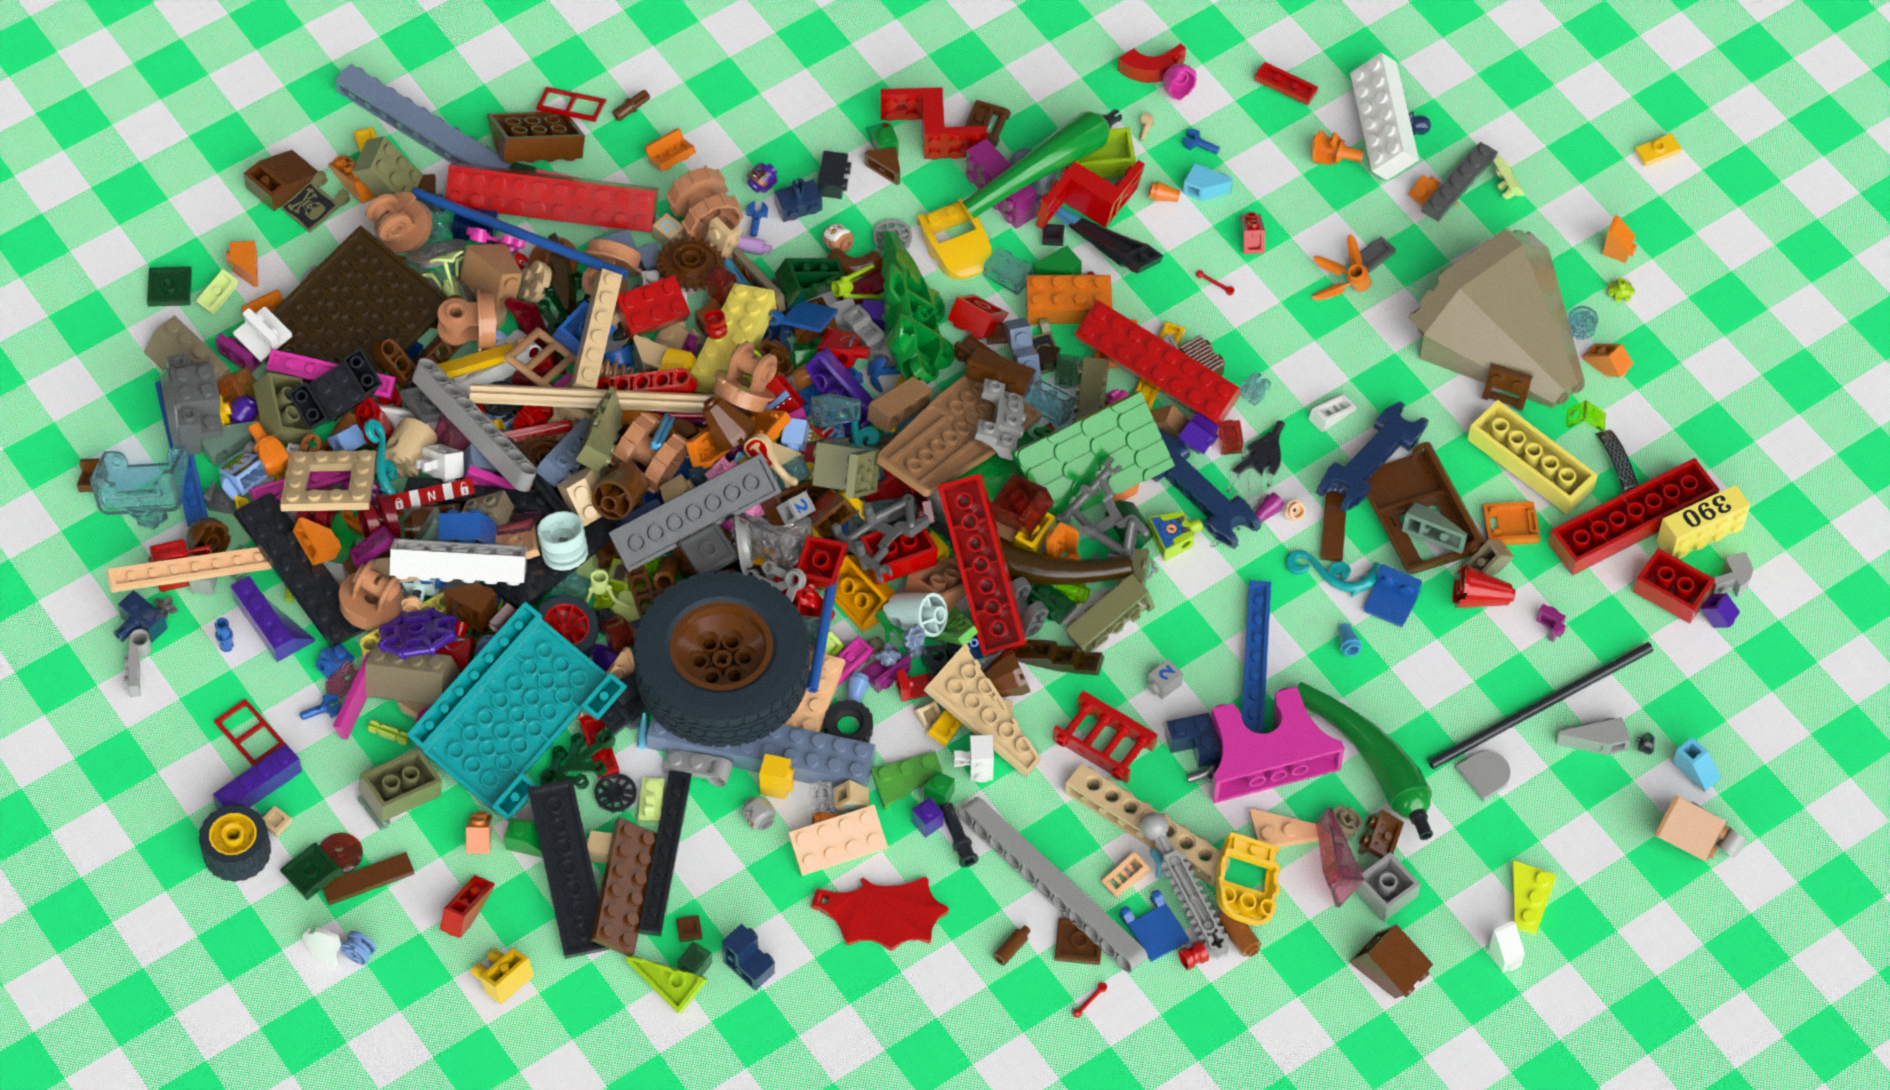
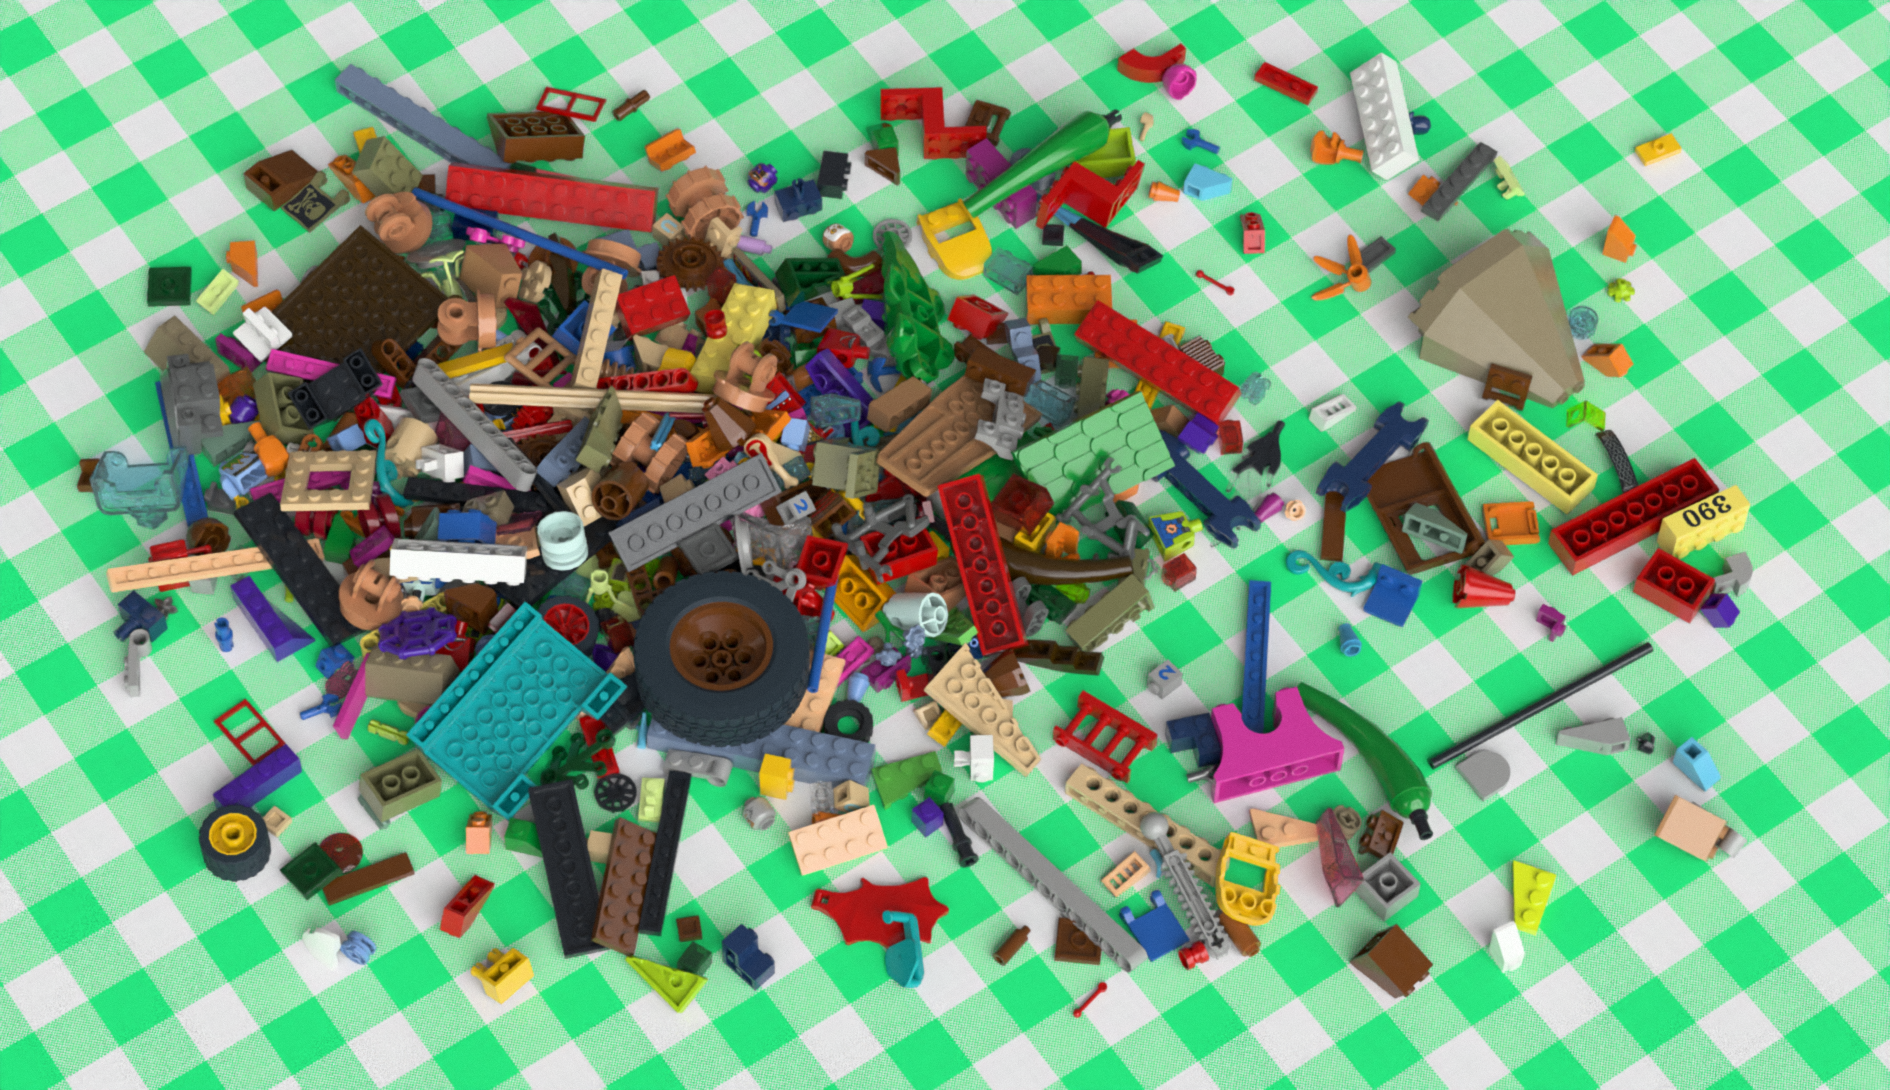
(316, 541): orange slope -> none
(433, 494): red sticker -> none
(905, 958): none -> teal piece
(1179, 572): none -> clear red brick

